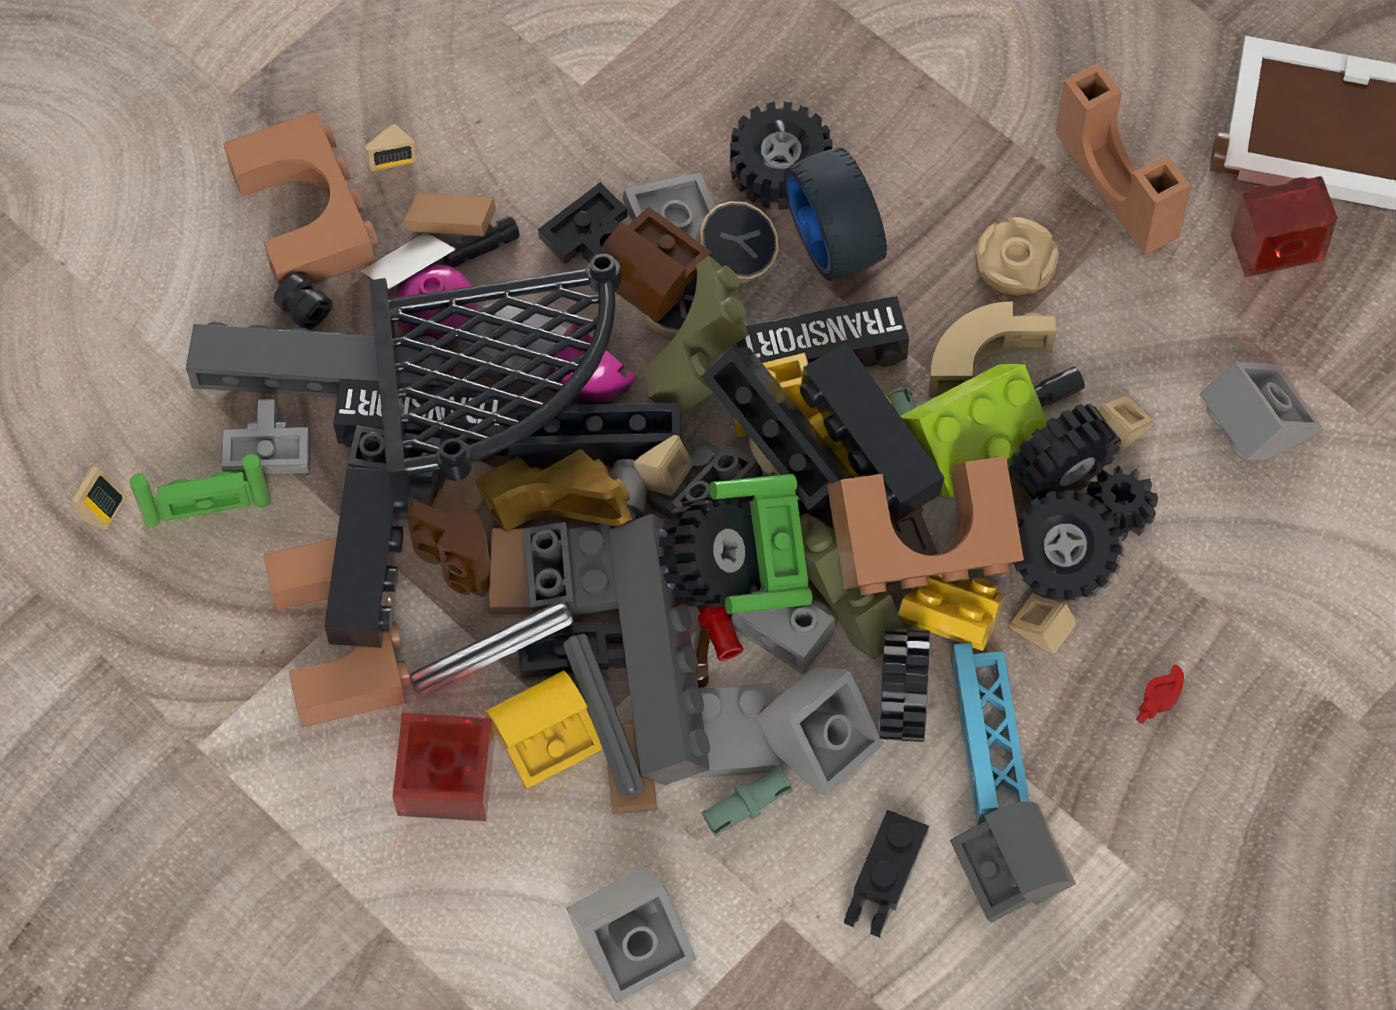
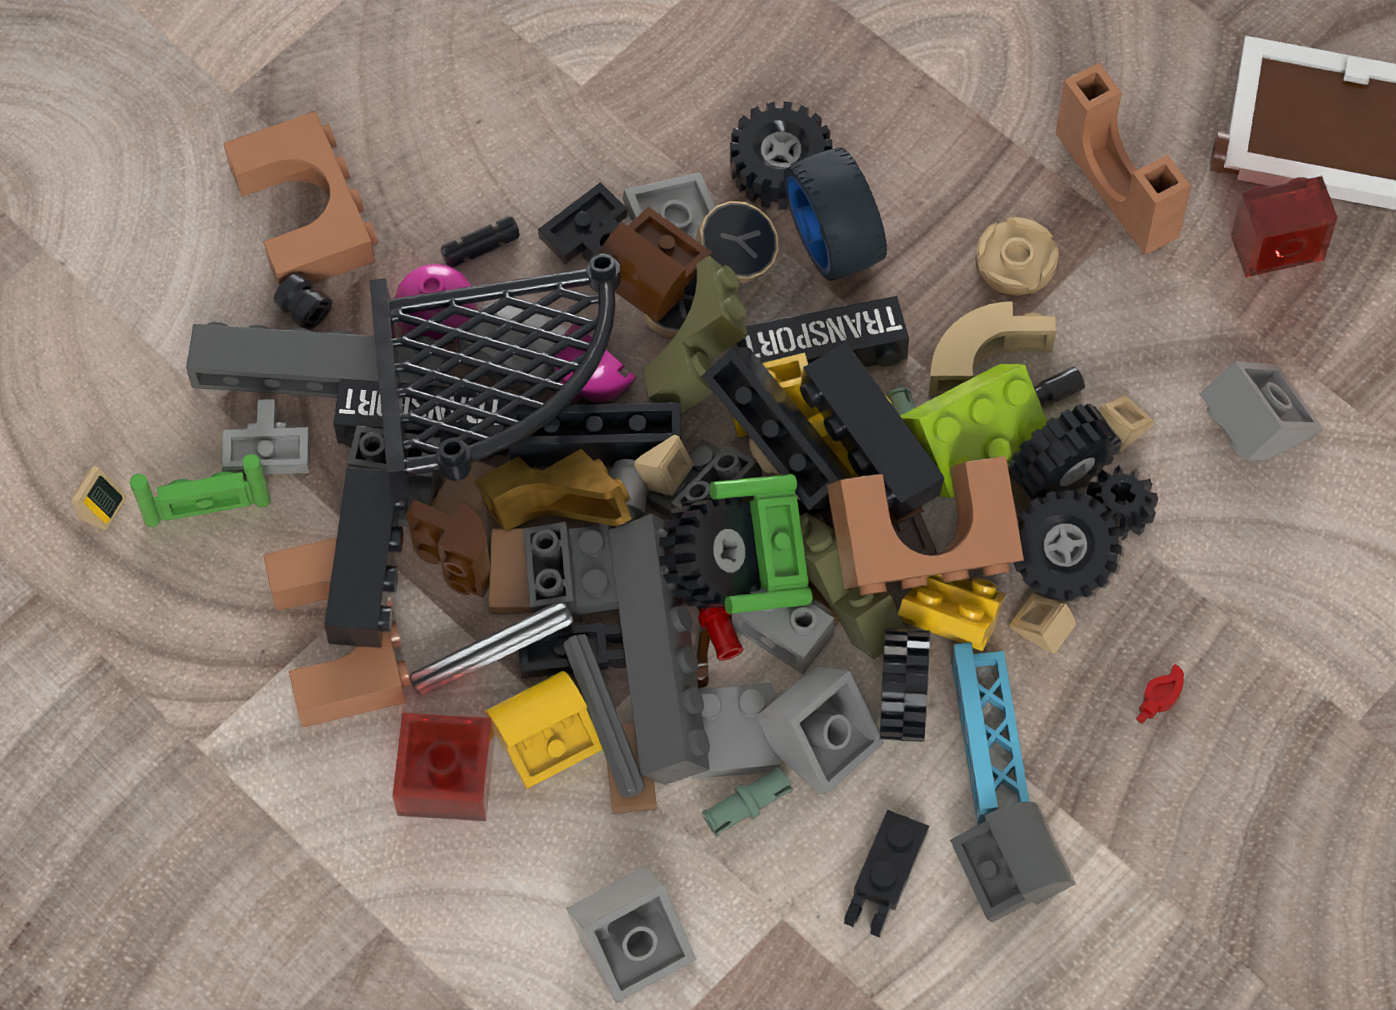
(390, 149): tan slope -> none
(408, 259): white sticker -> none
(450, 214): medium nougat tile -> none

